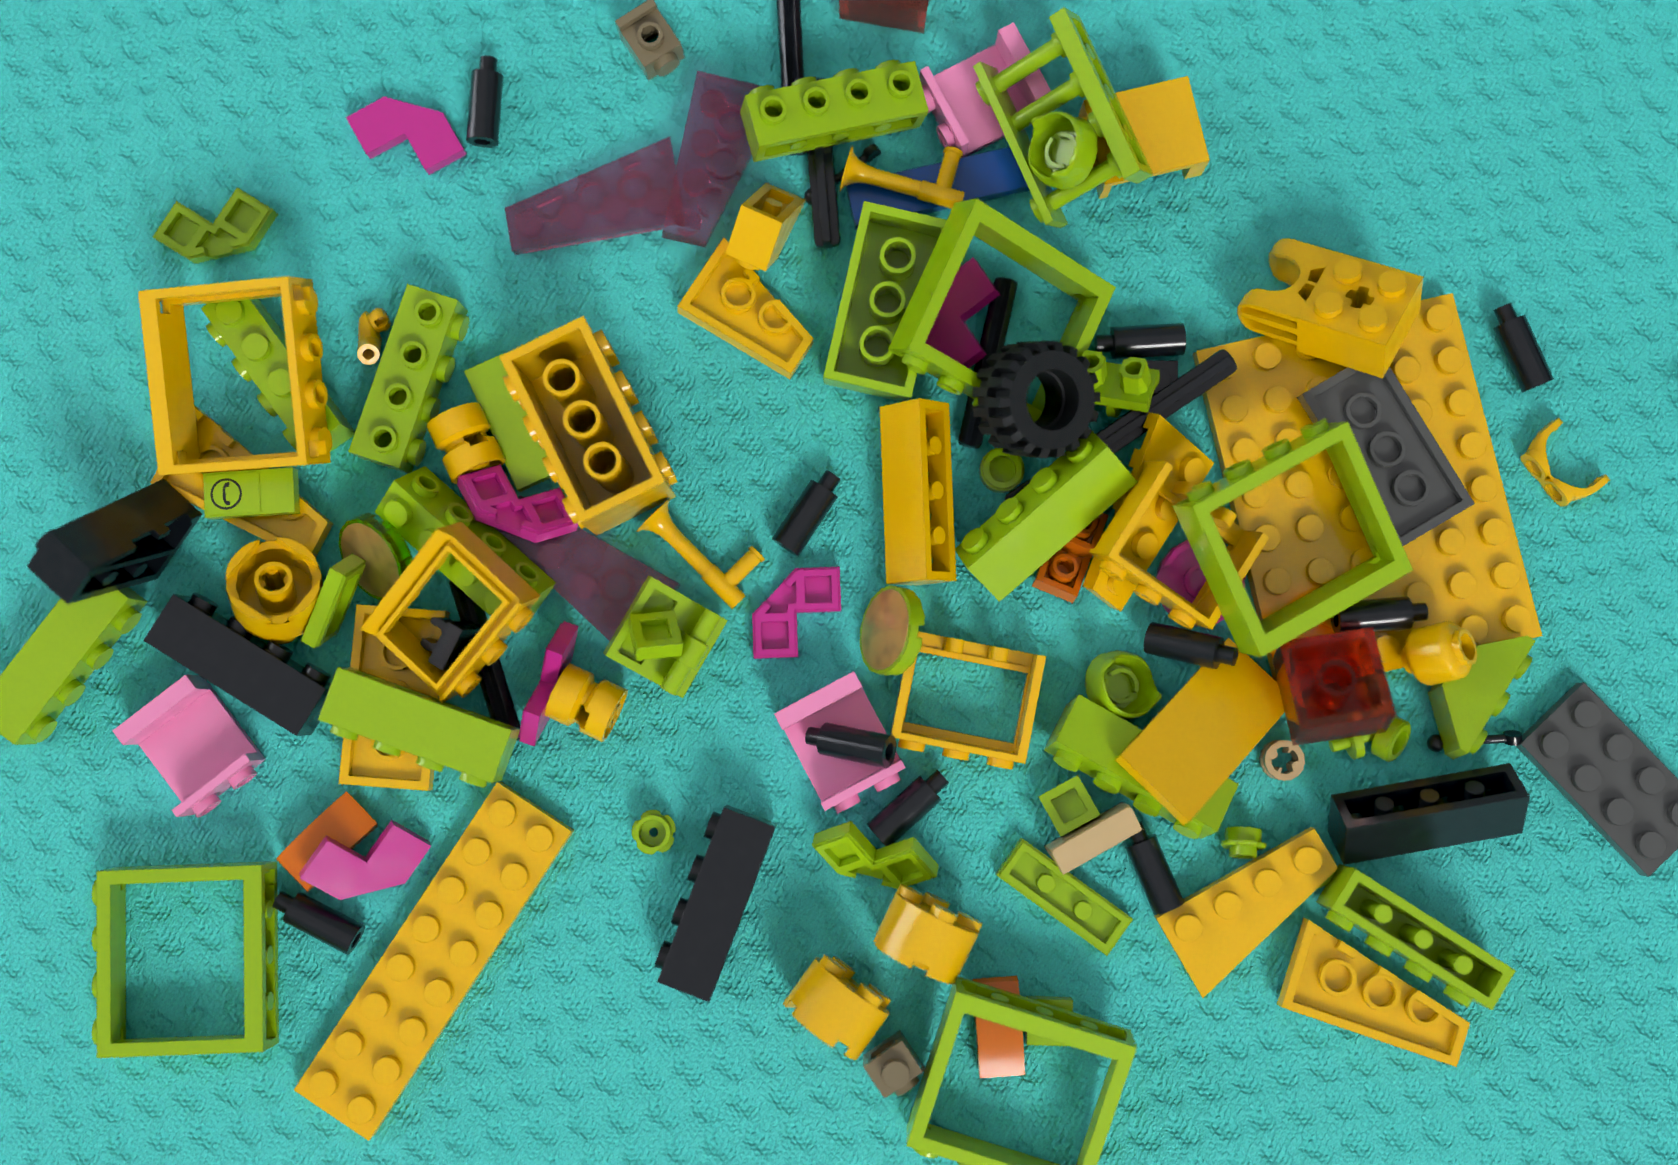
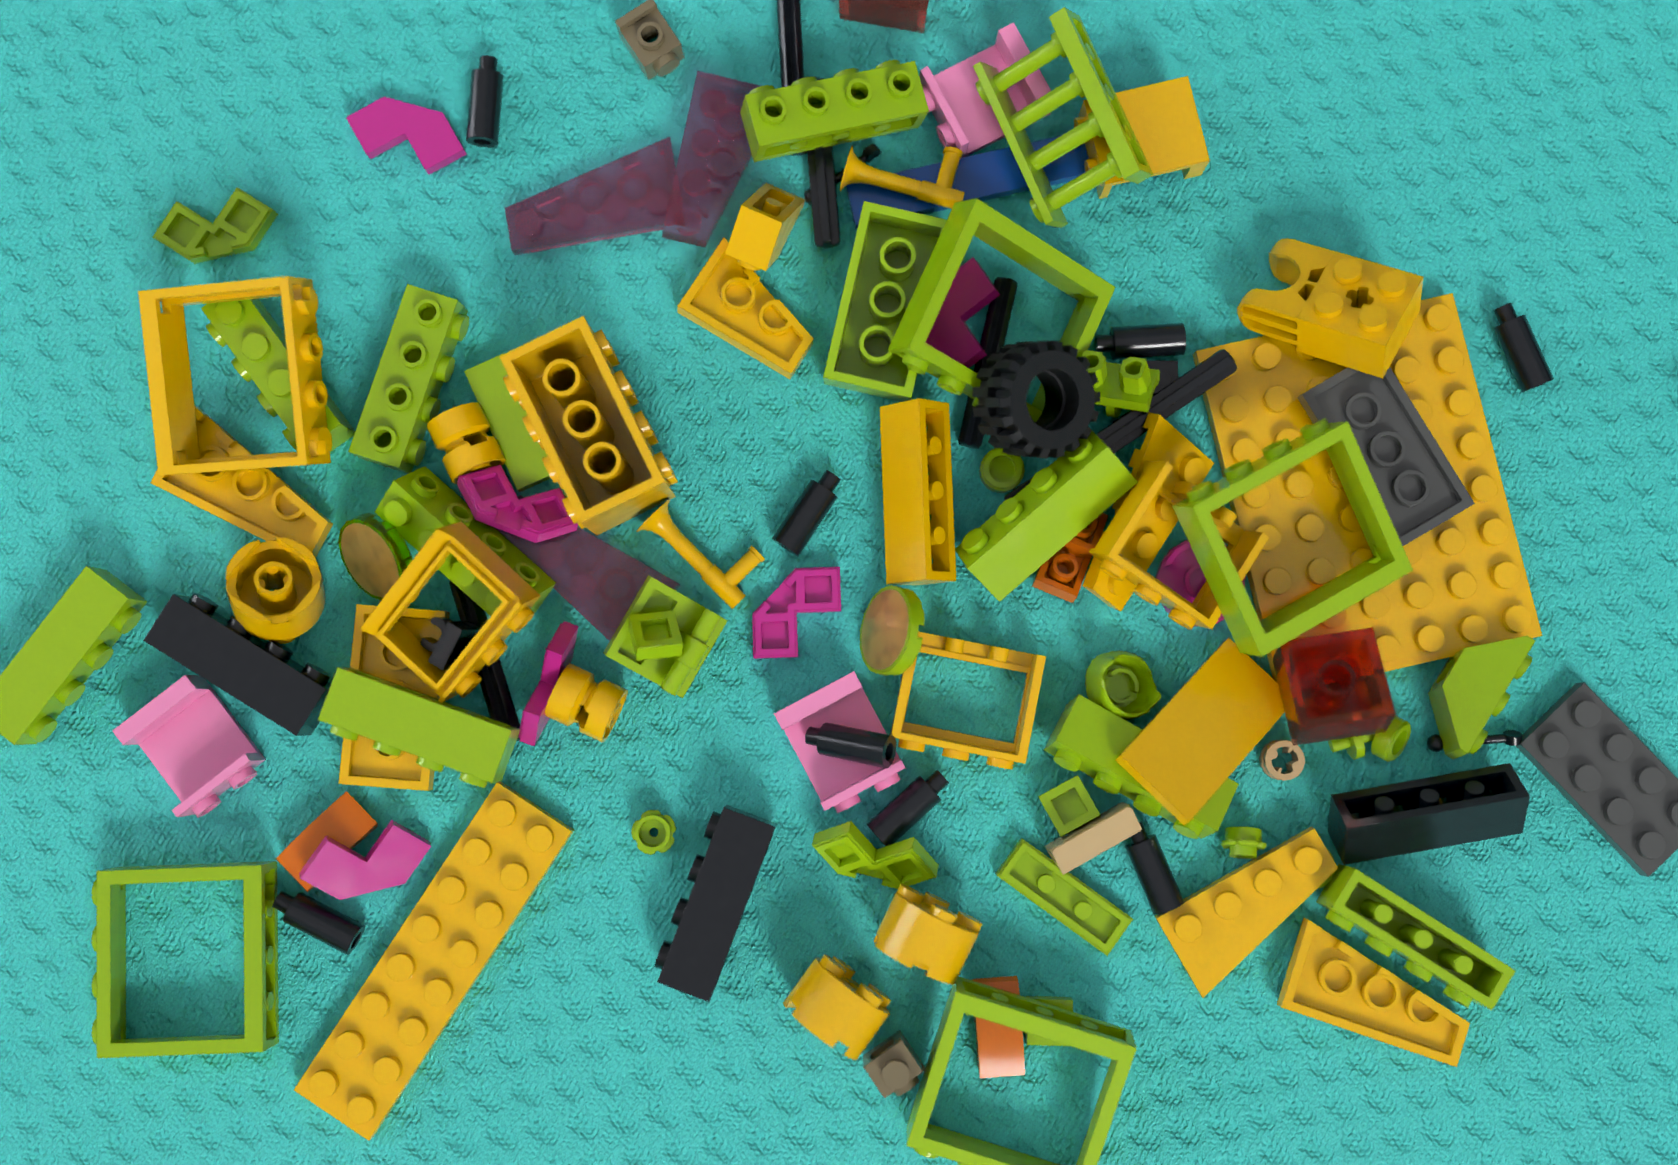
(115, 544): black wedge -> none
(251, 493): lime tile -> none
(333, 600): lime tile -> none
(369, 335): yellow arm -> none
(1062, 149): lime hair -> none
(1188, 646): black cylinder -> none
(1381, 614): black cylinder -> none
(1439, 653): yellow head -> none
(1537, 464): yellow cap -> none

